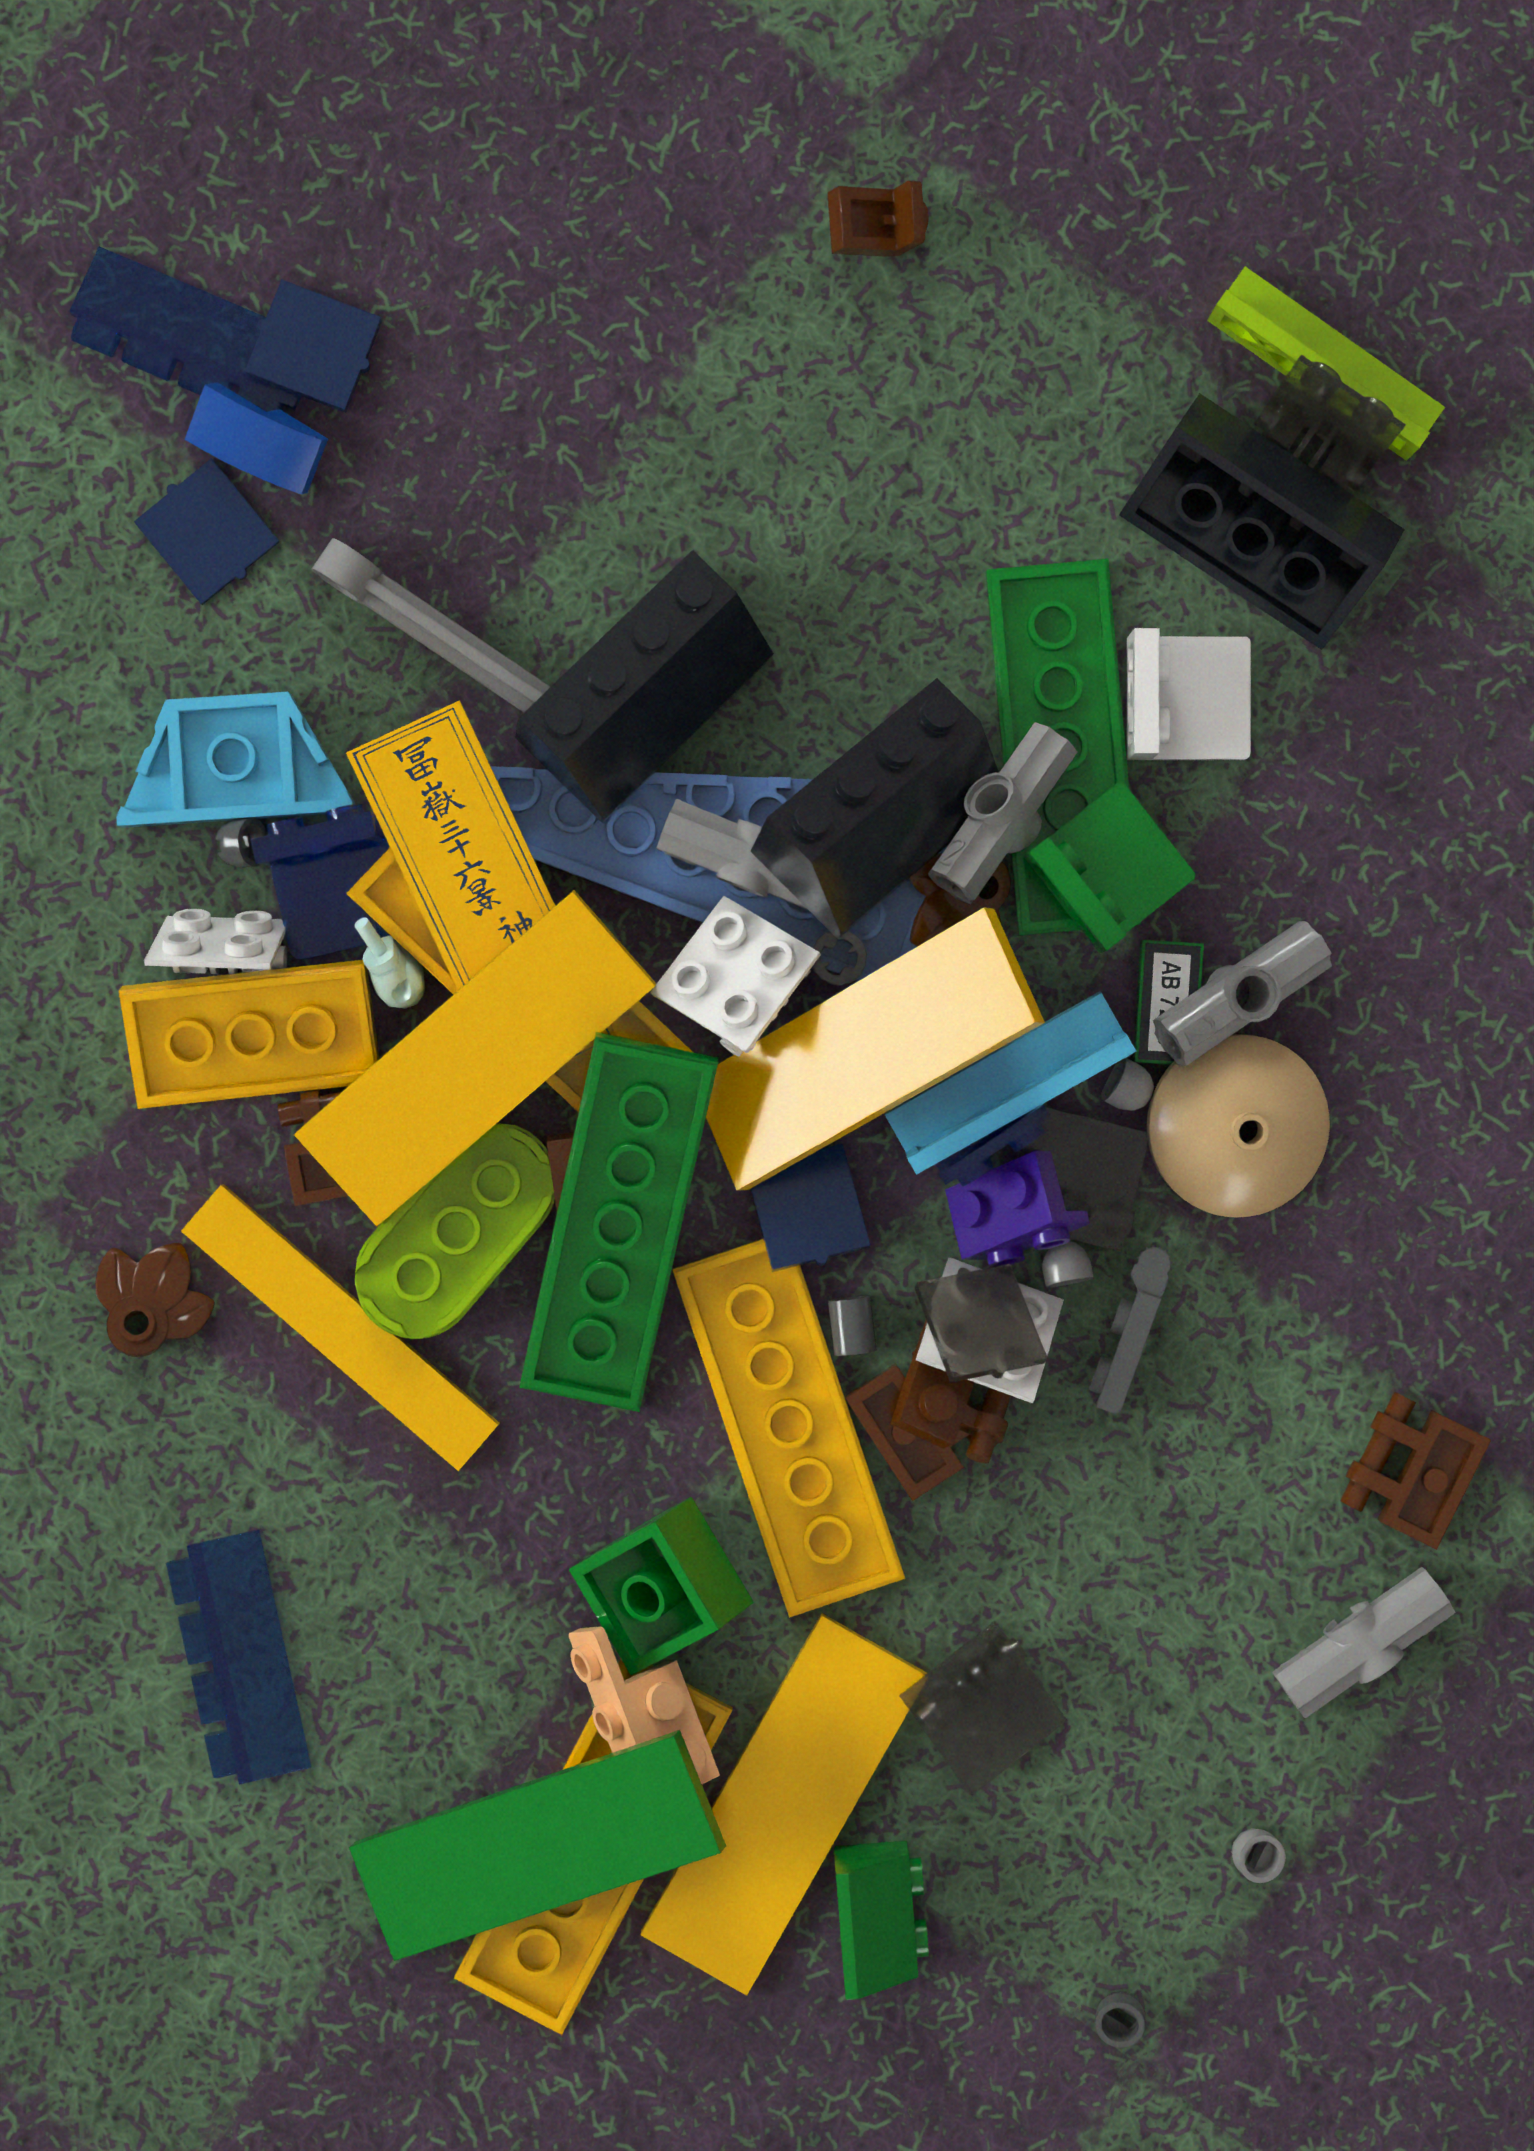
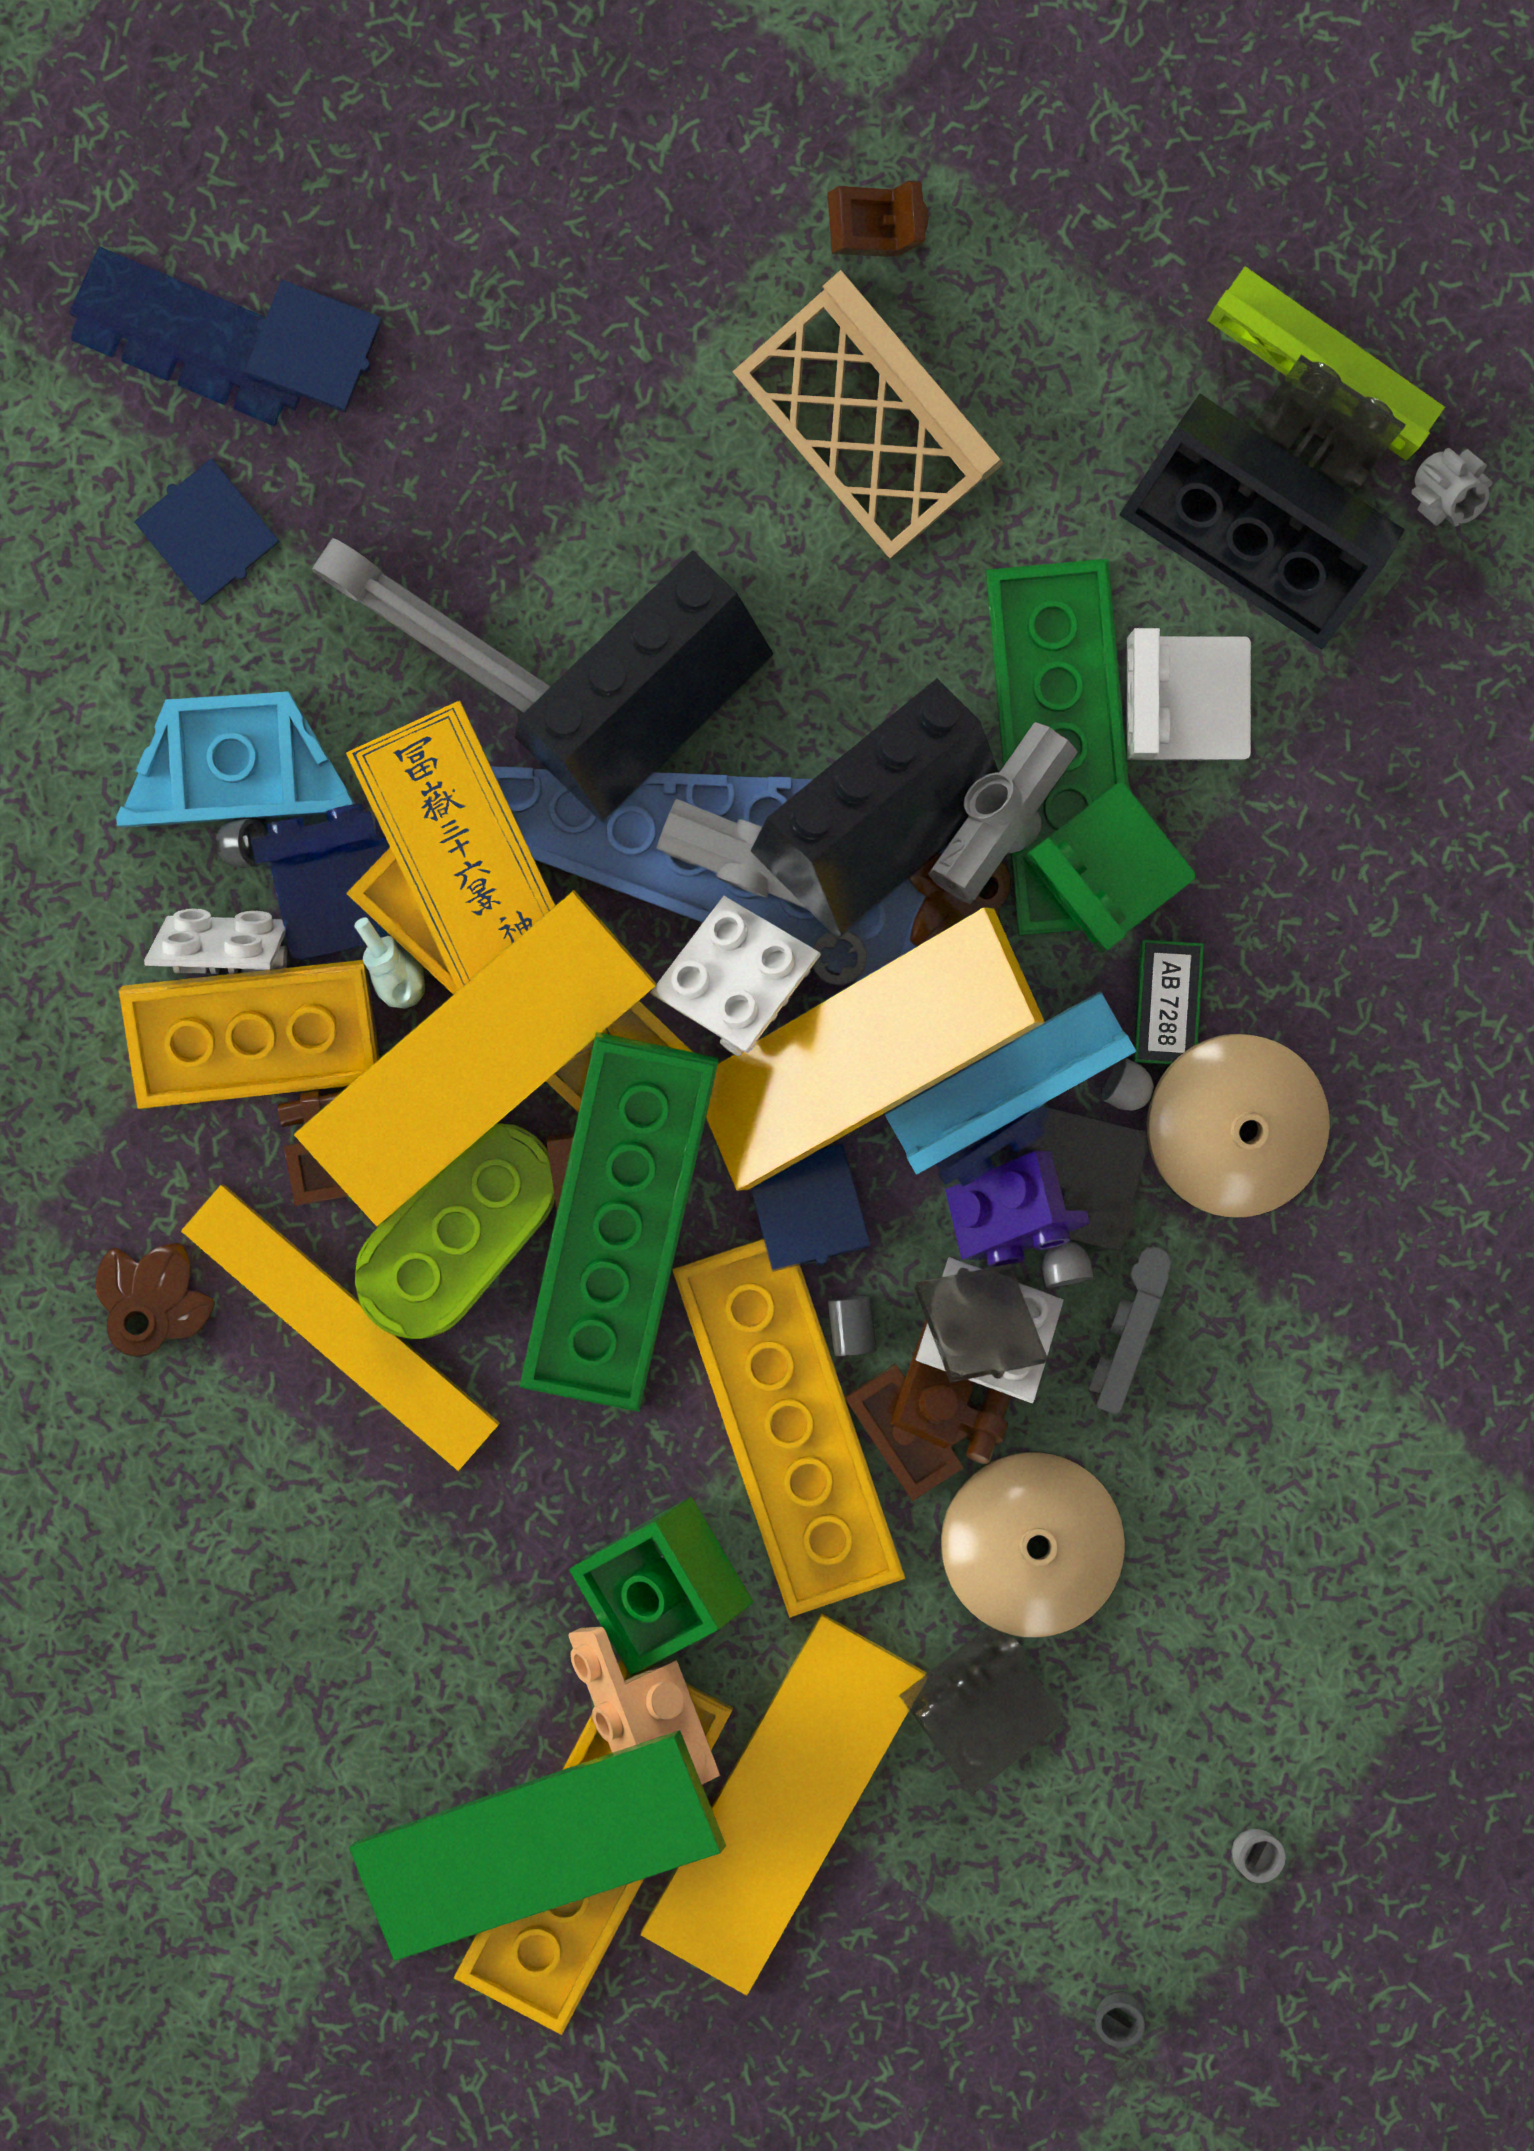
(249, 1658): clear blue windscreen -> none
(256, 440): blue slope -> none
(878, 1917): green slope -> none
(908, 380): none -> tan fence
(989, 1535): none -> tan dish
(1213, 1010): light grey piece -> none
(1364, 1642): light grey piece -> none
(1432, 1478): reddish brown plate -> none
(1451, 487): none -> light grey gear

